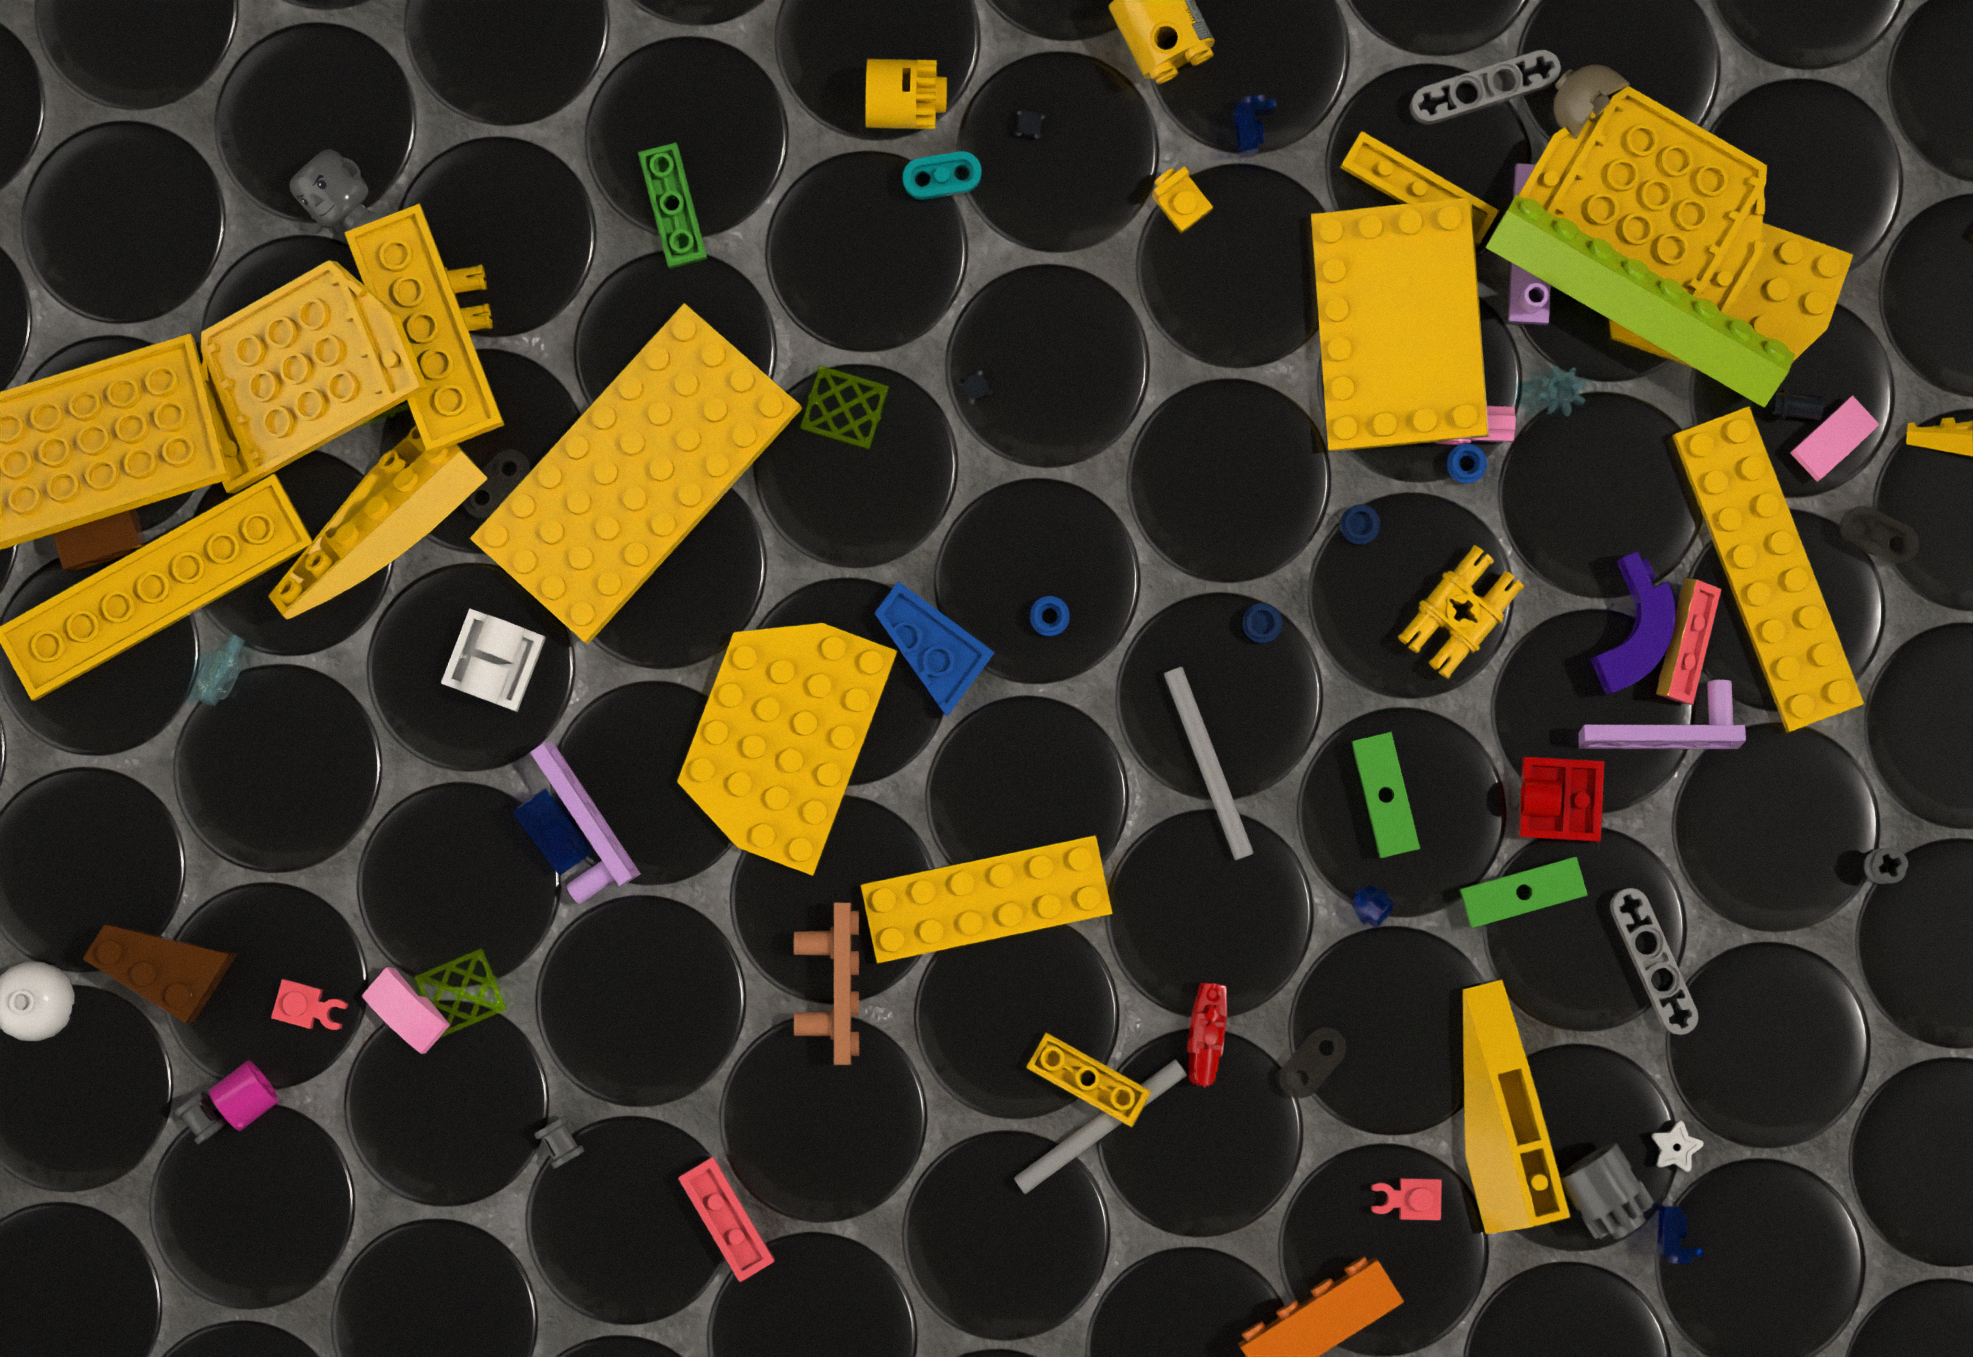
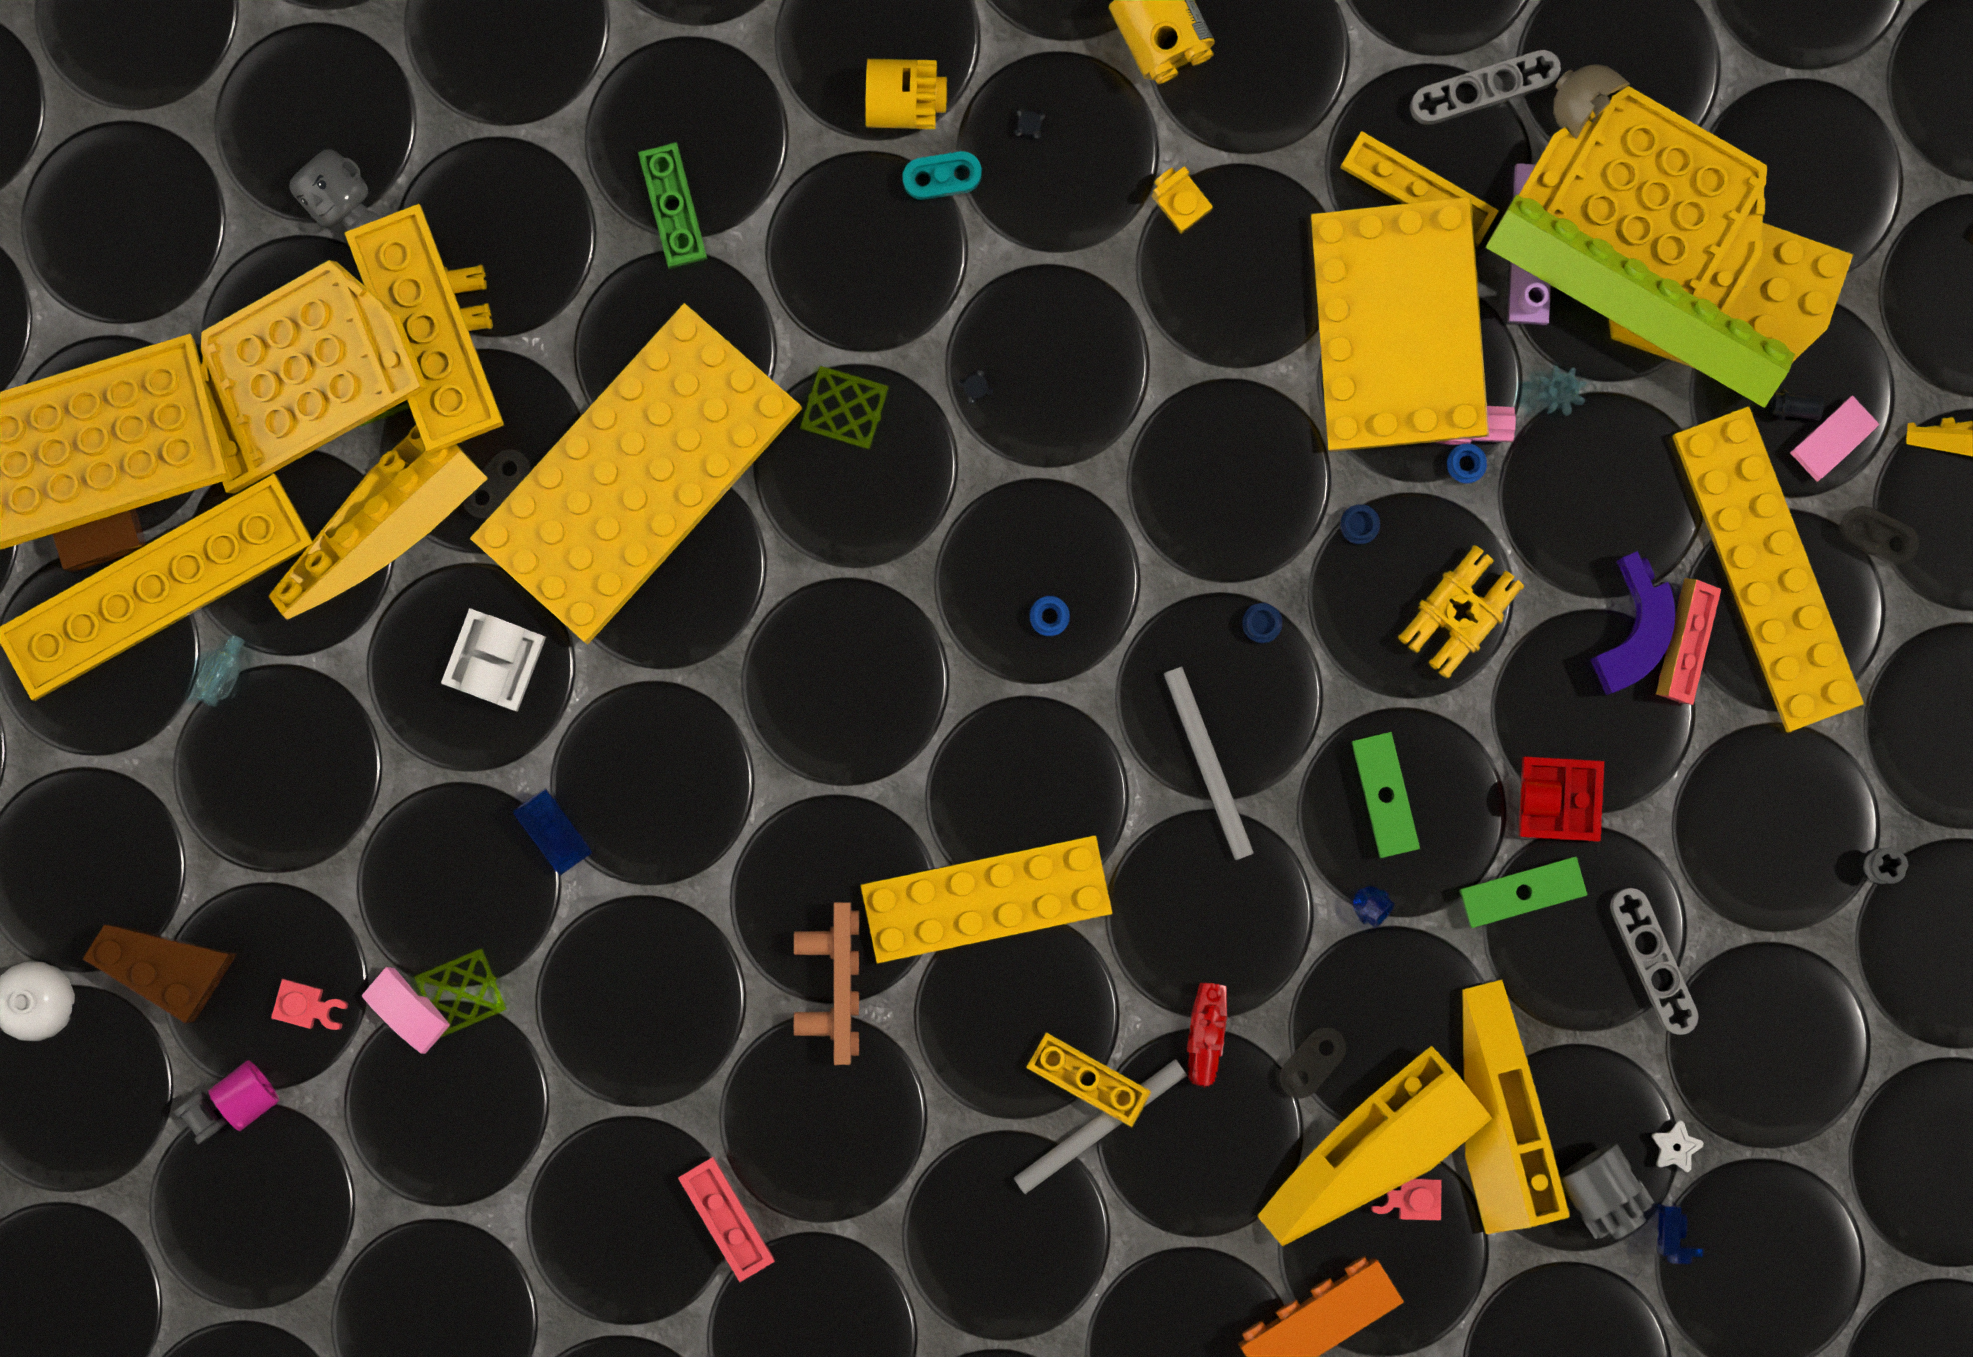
(559, 1142): dark grey bush -> none
(615, 861): lavender piece -> none
(784, 737): yellow plate -> none
(934, 646): blue wing -> none
(1248, 131): clear blue bracket -> none
(1378, 1147): none -> yellow wedge
(1716, 735): lavender piece -> none

